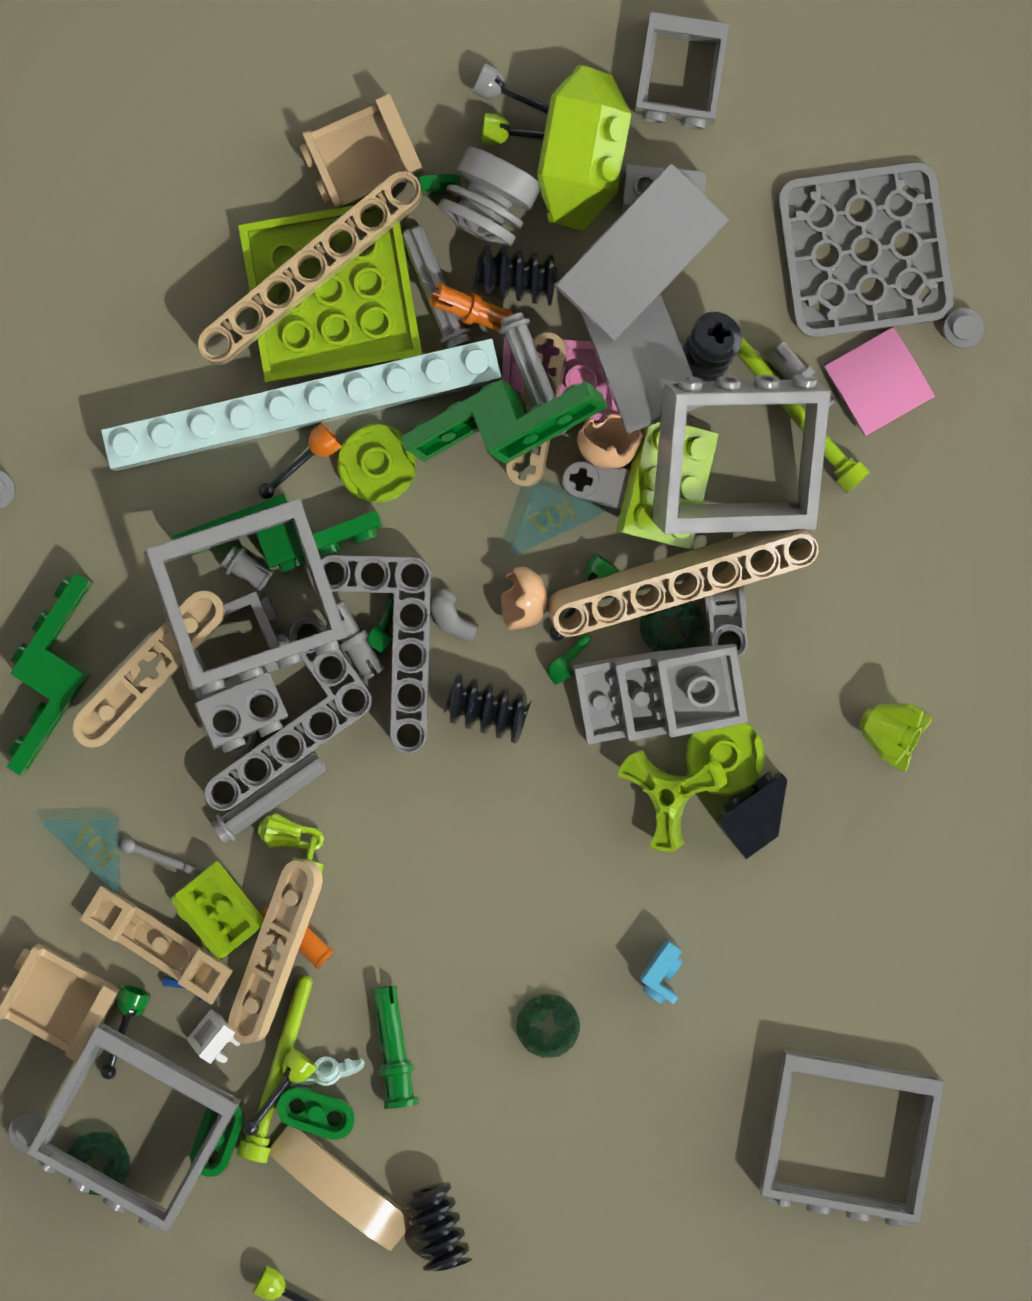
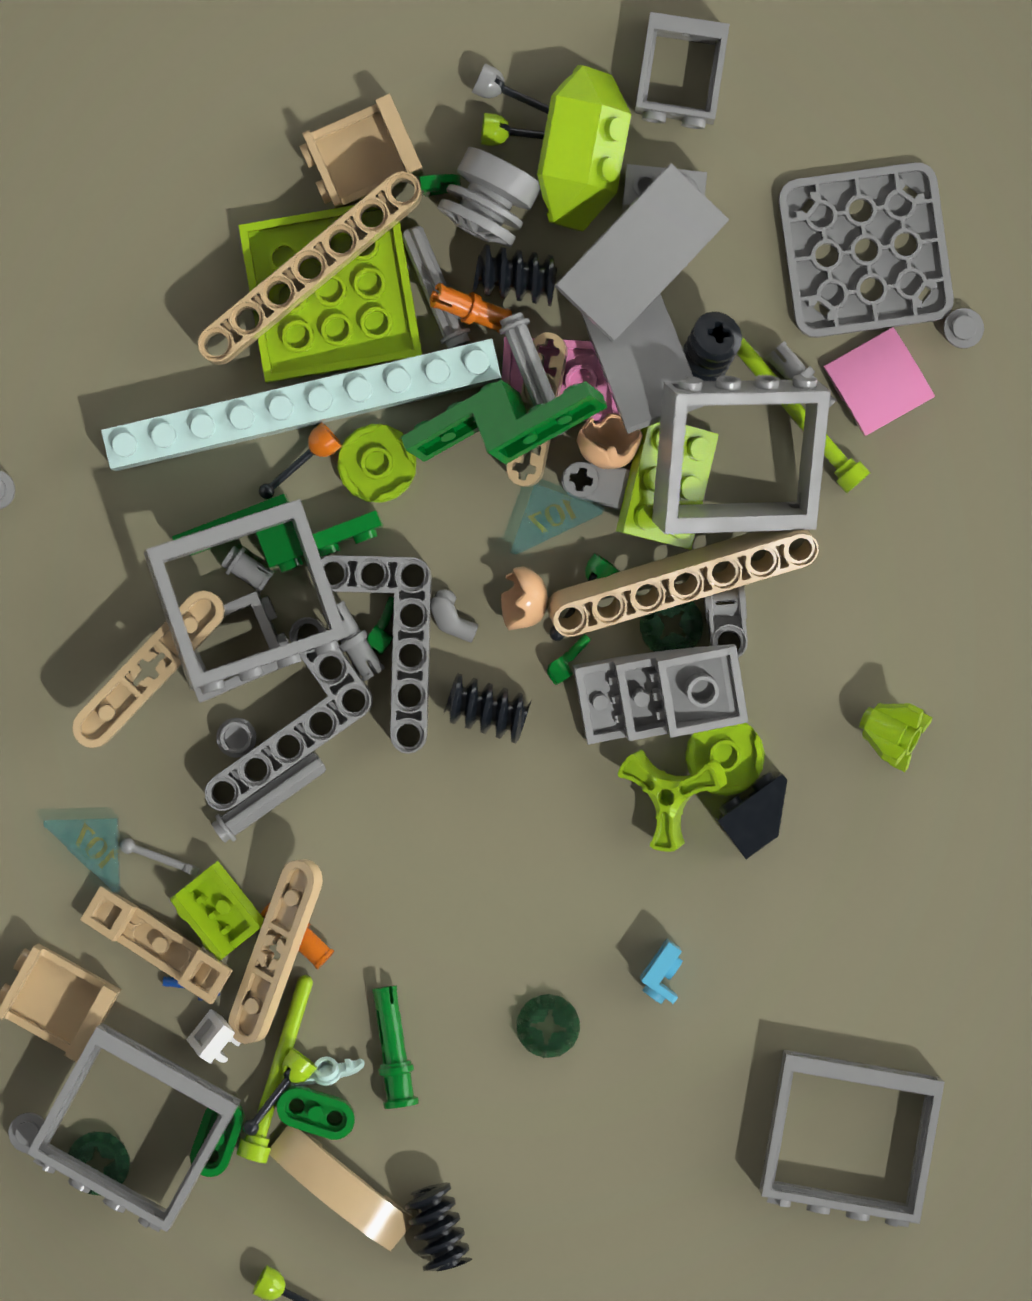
(48, 672): green bracket -> none
(131, 1003): green hinge -> none
(237, 703): light grey brick -> none
(281, 832): lime piece -> none

